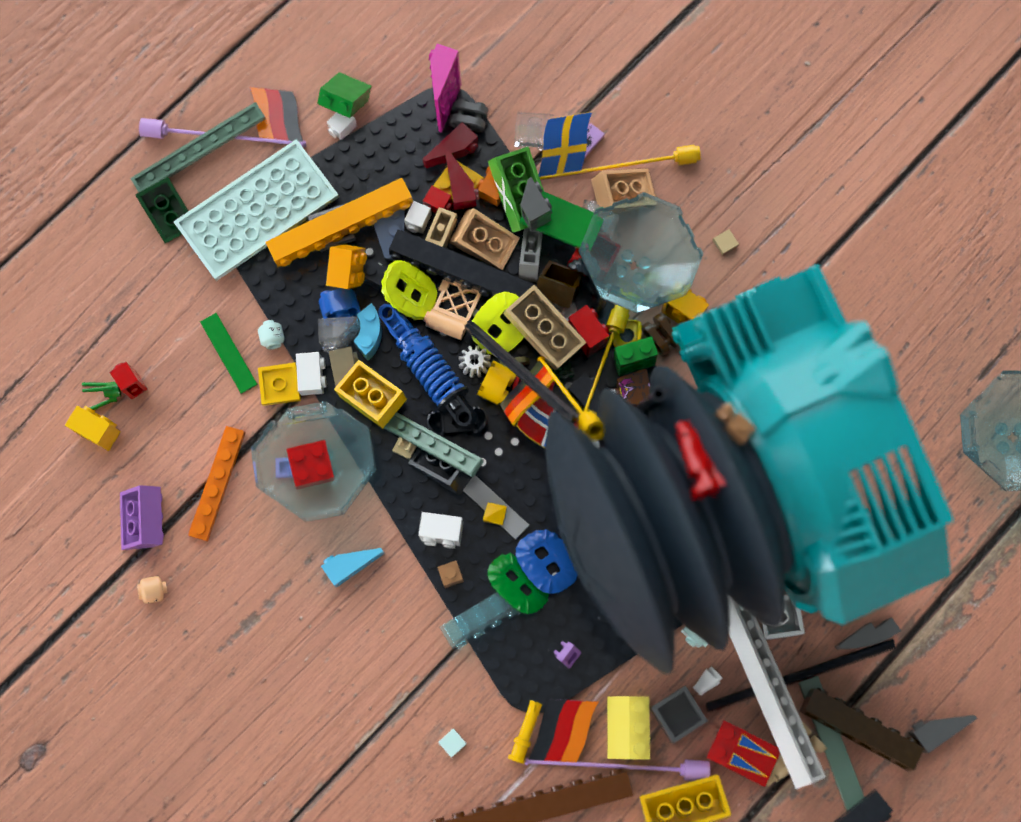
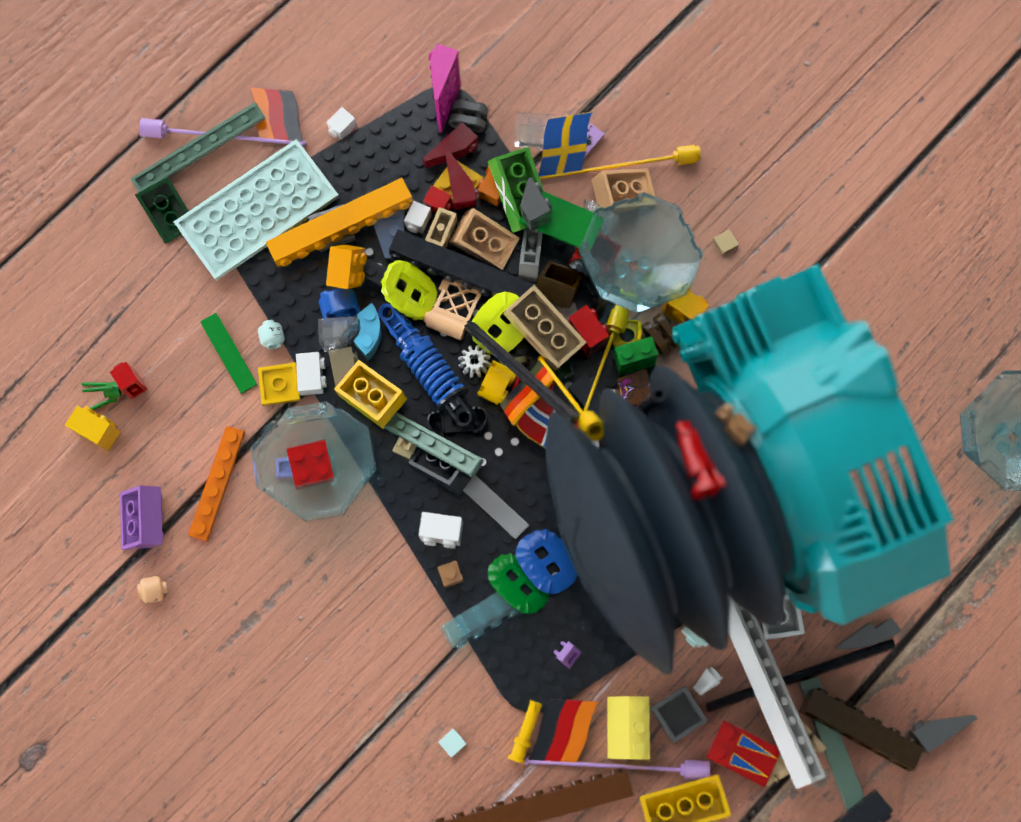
(344, 94): green brick -> none
(347, 565): medium azure slope -> none
(494, 513): yellow slope -> none

